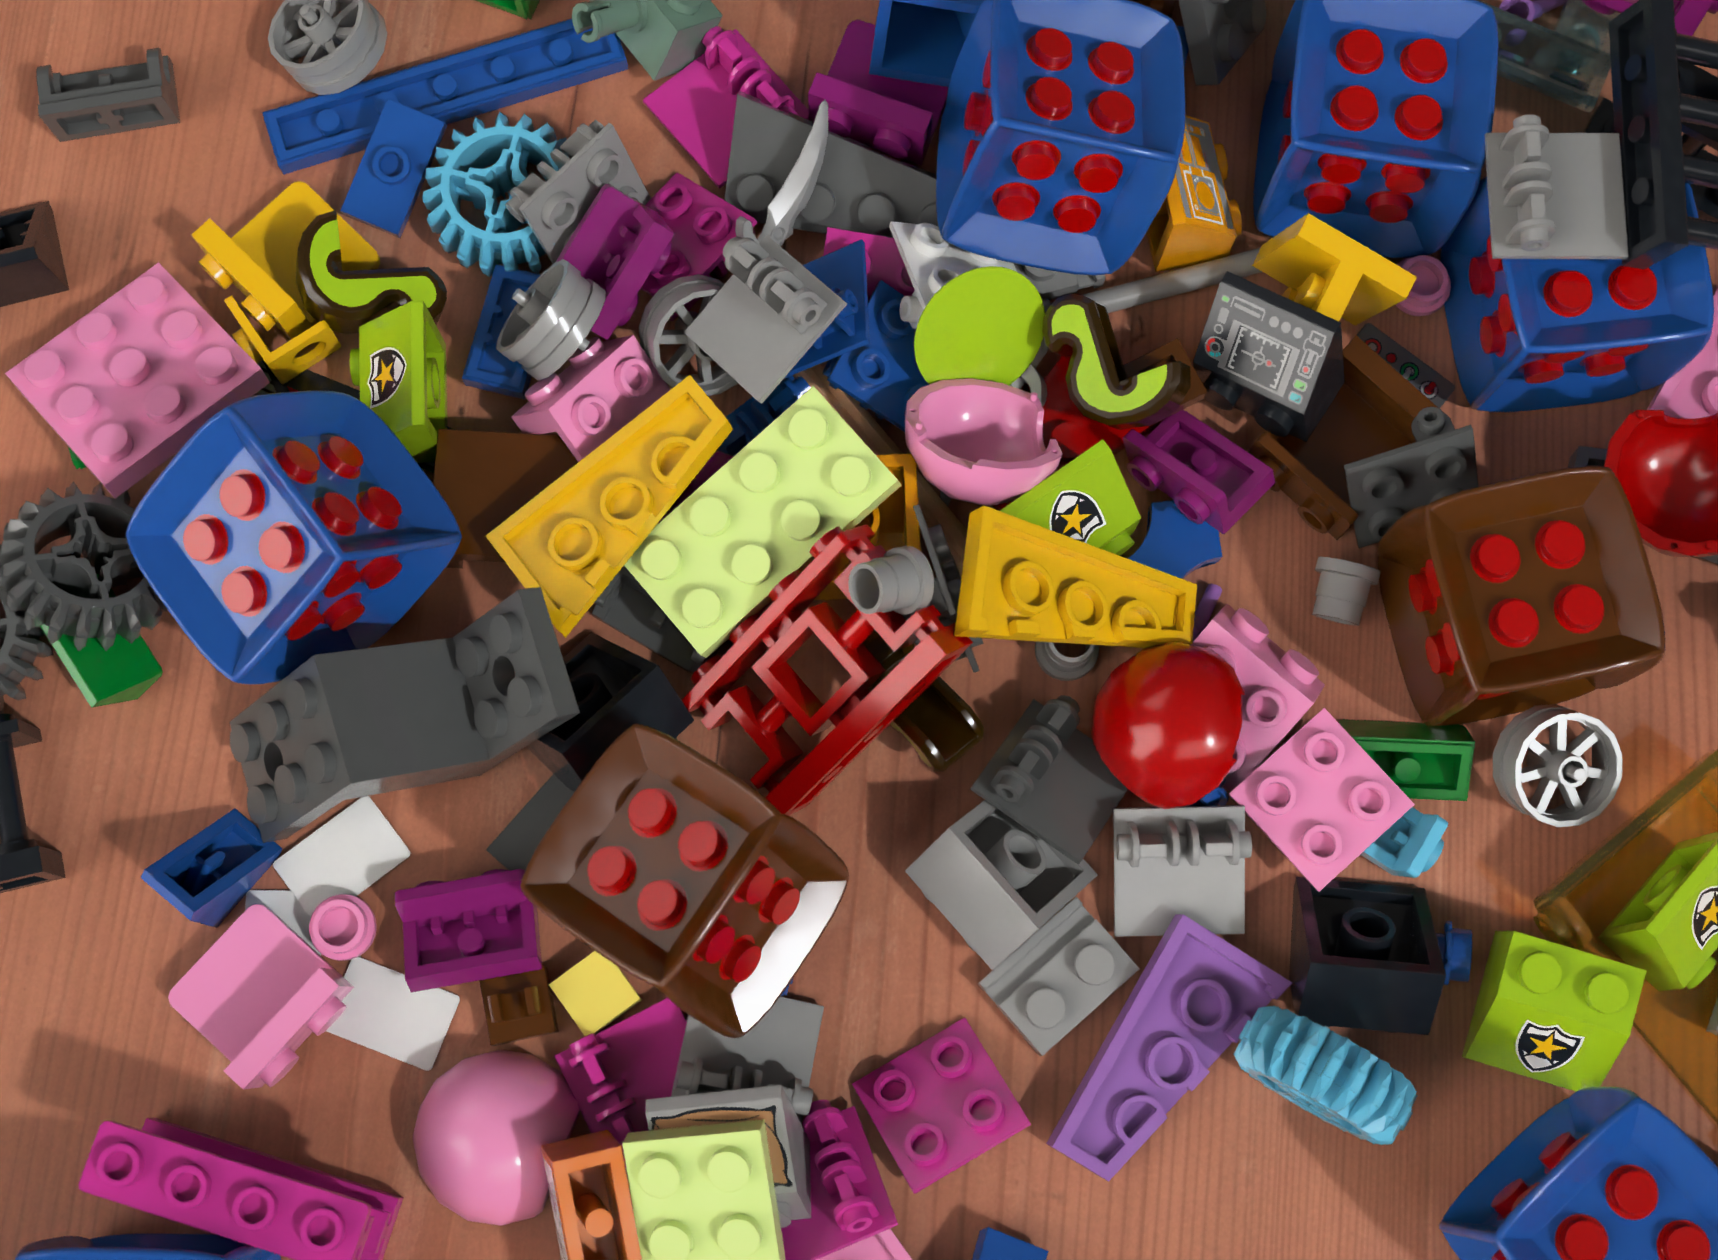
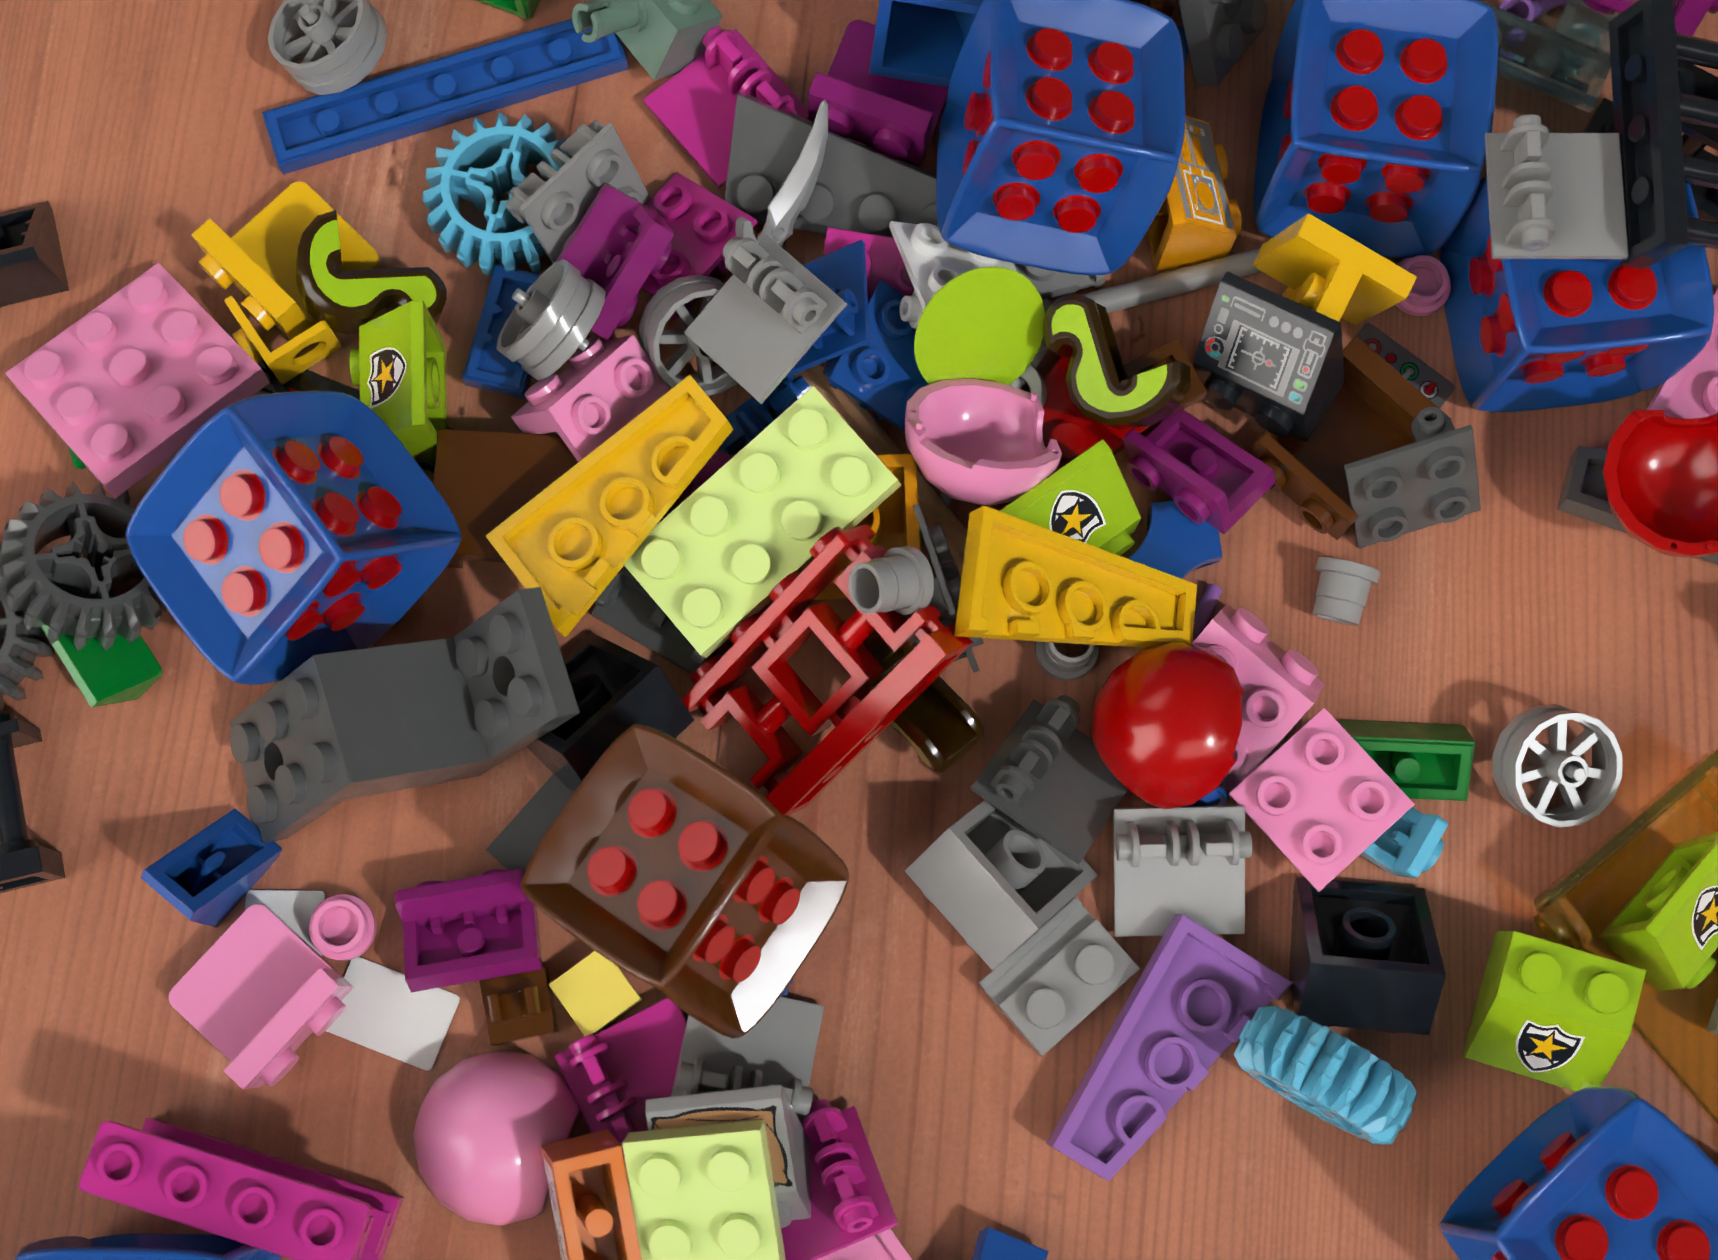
(108, 98): dark grey hinge -> none
(342, 856): white sticker -> none
(393, 168): blue plate -> none
(940, 1105): dark pink hinge -> none
(1456, 952): blue plate -> none
(1519, 595): reddish brown piece -> none

